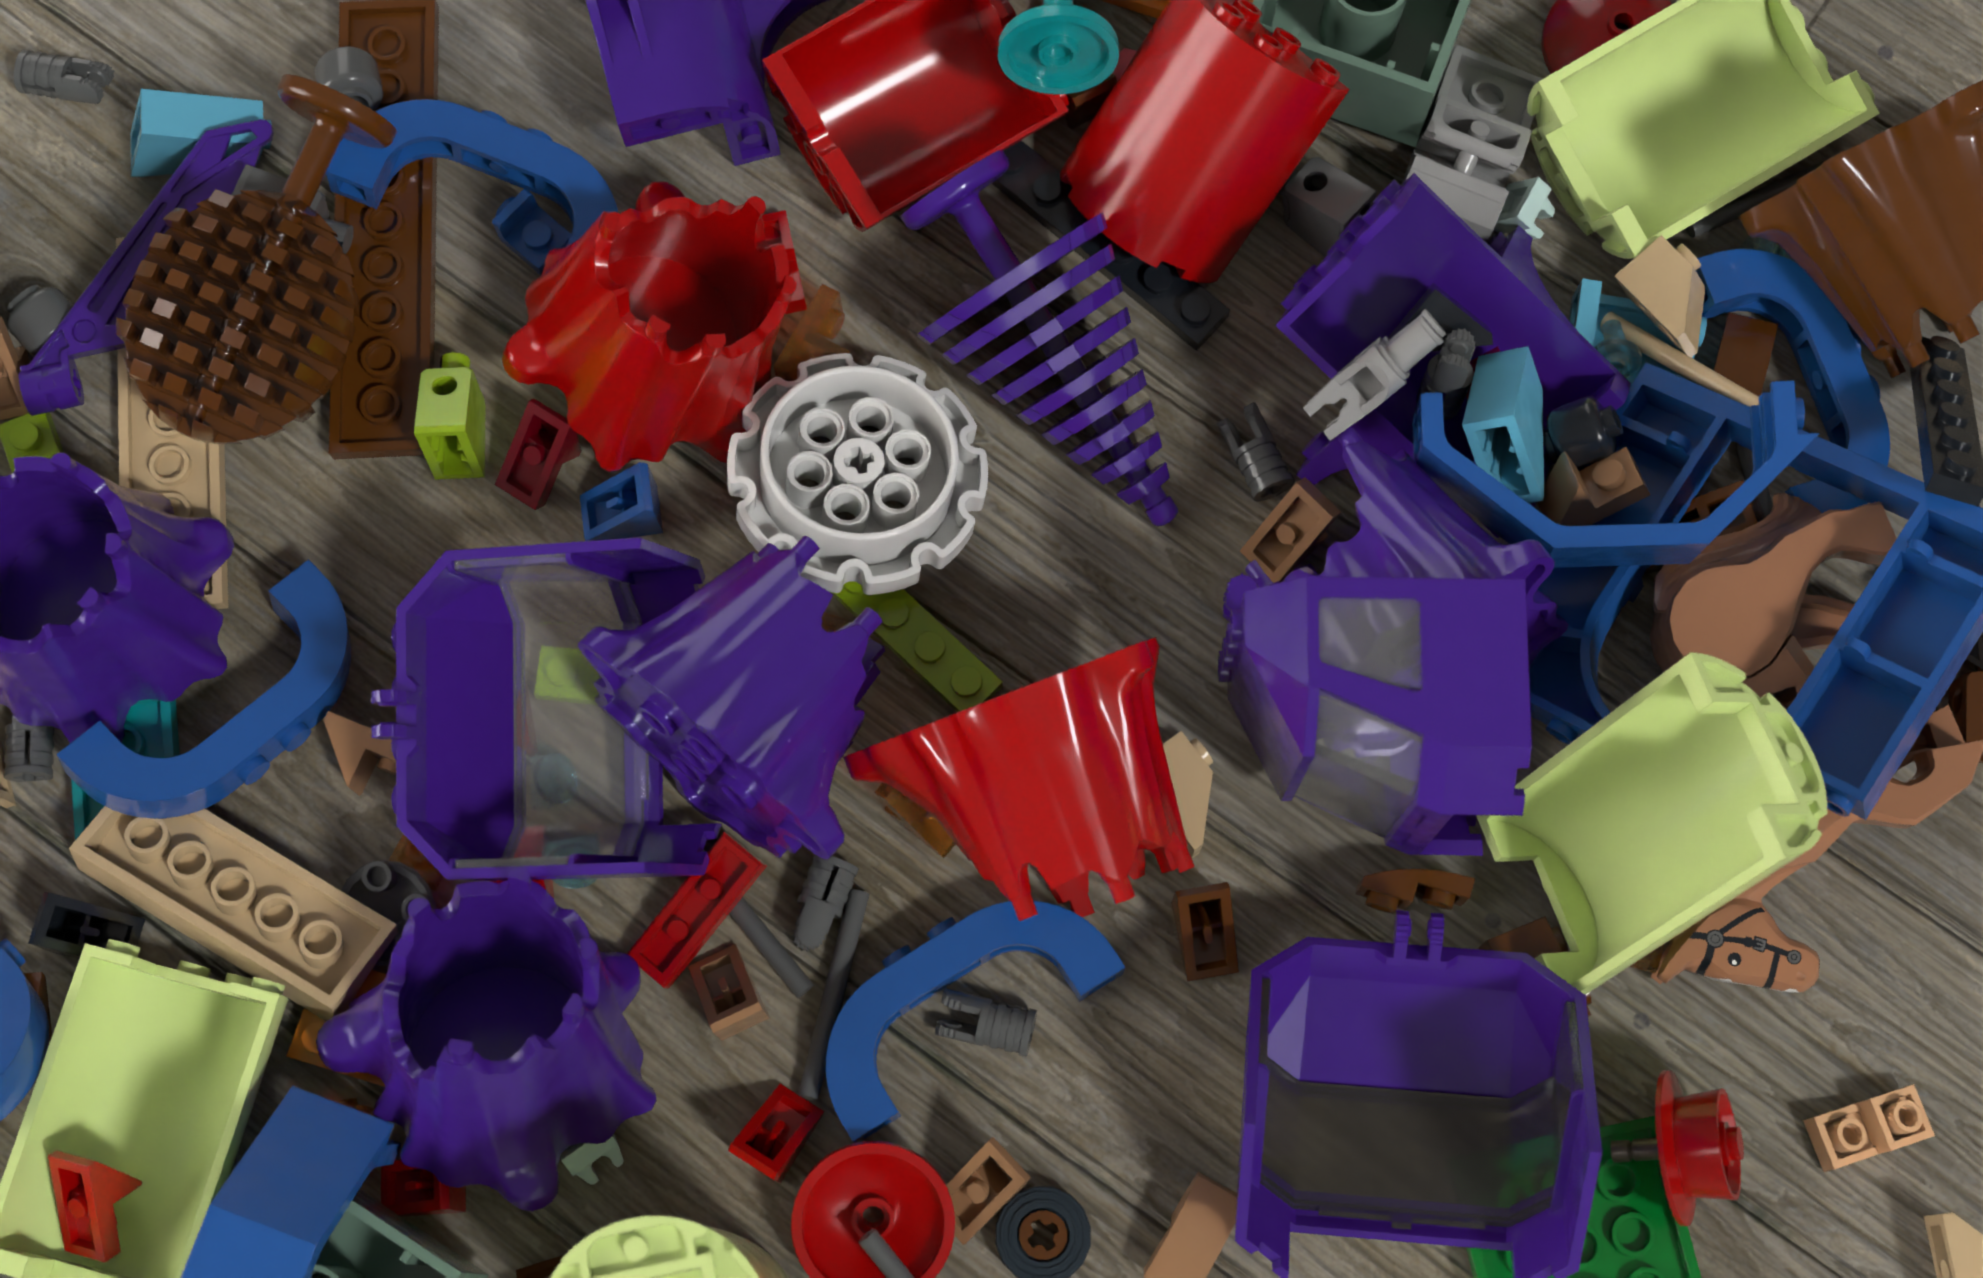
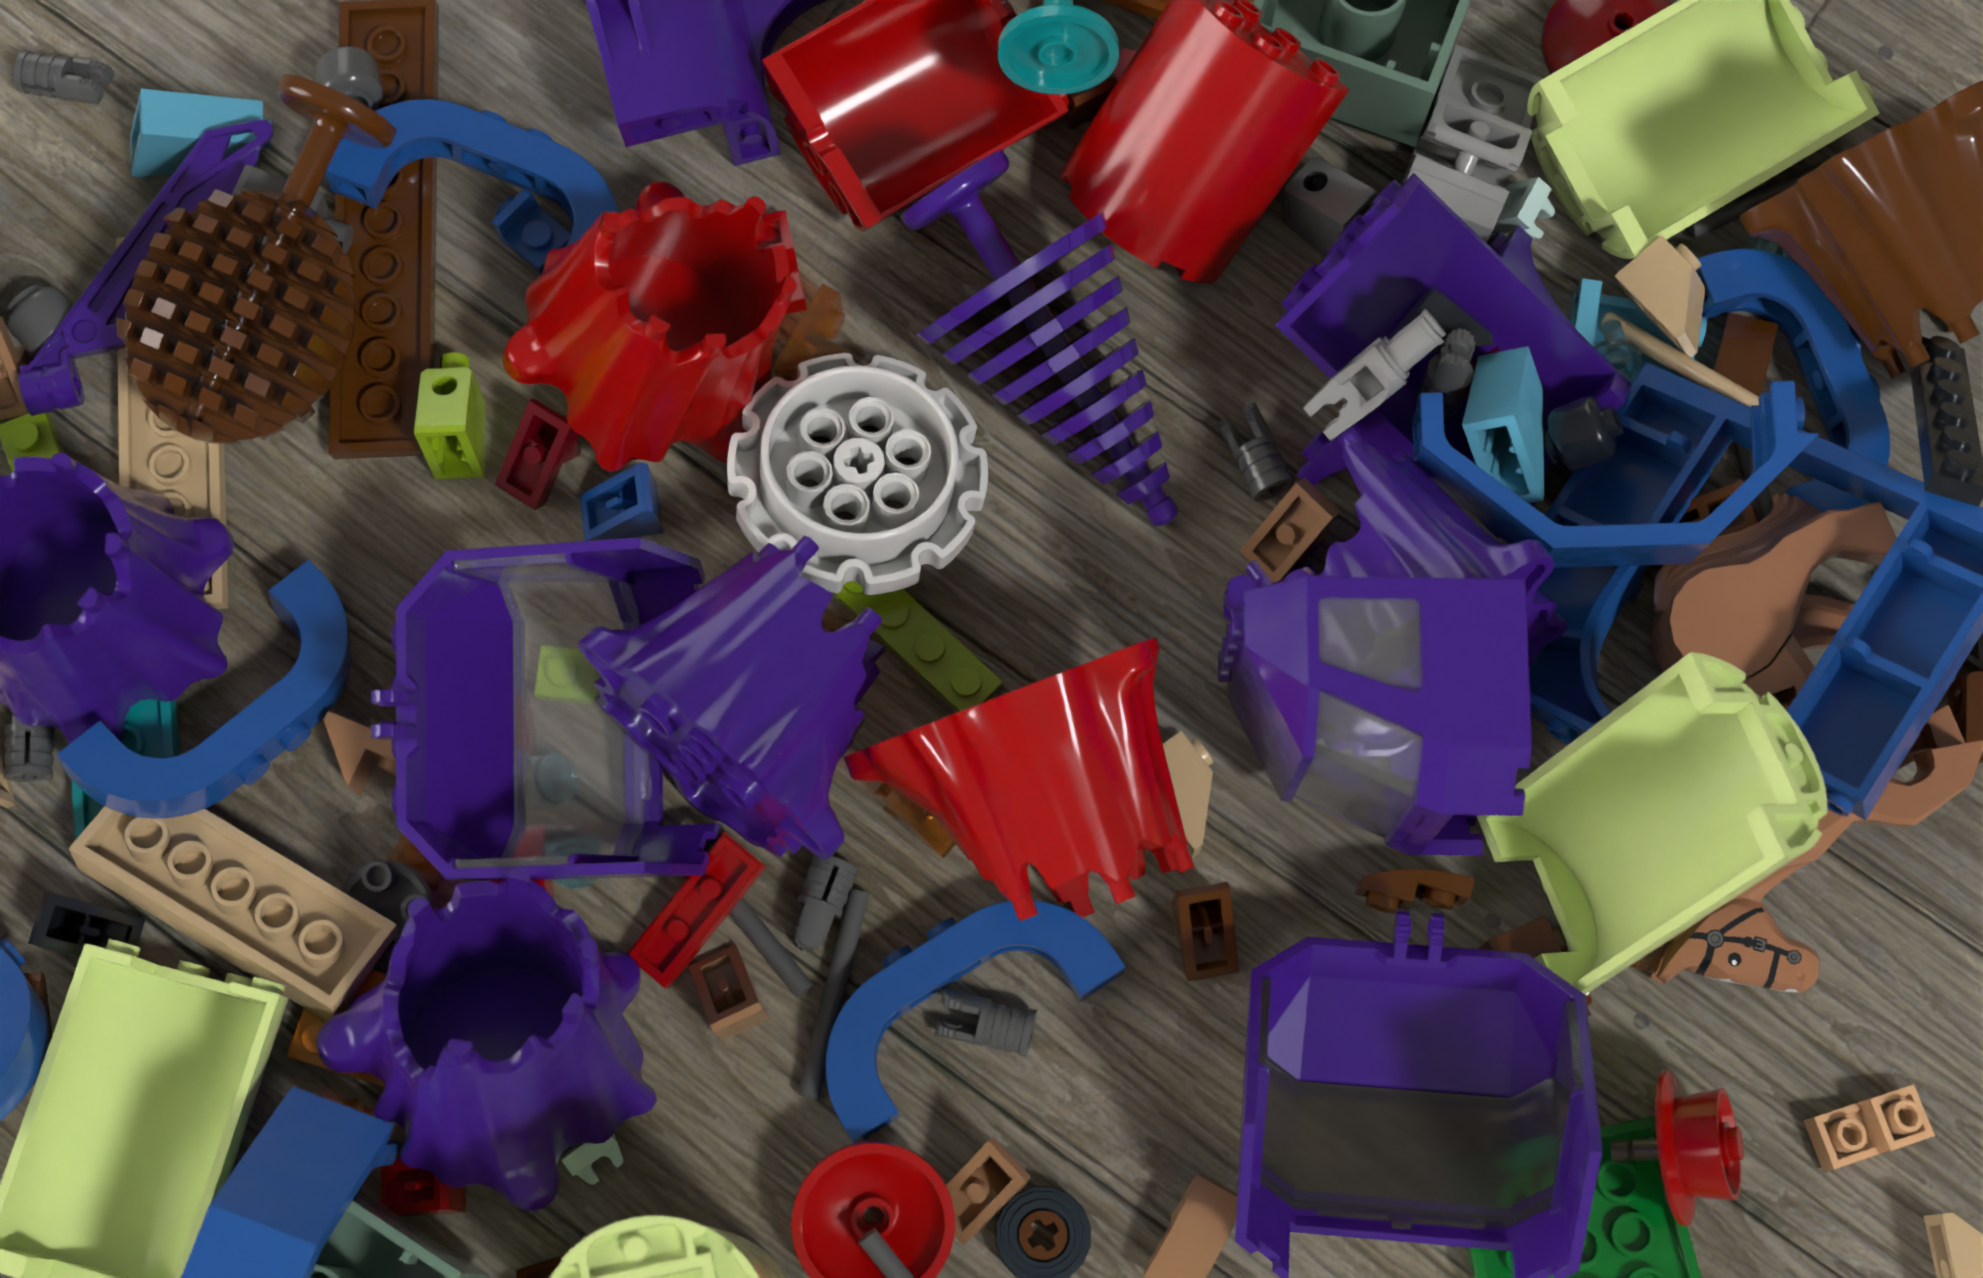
(85, 1204): red slope -> none
(777, 1133): red slope -> none
(1174, 301): black plate -> none
(1593, 492): medium nougat slope -> none

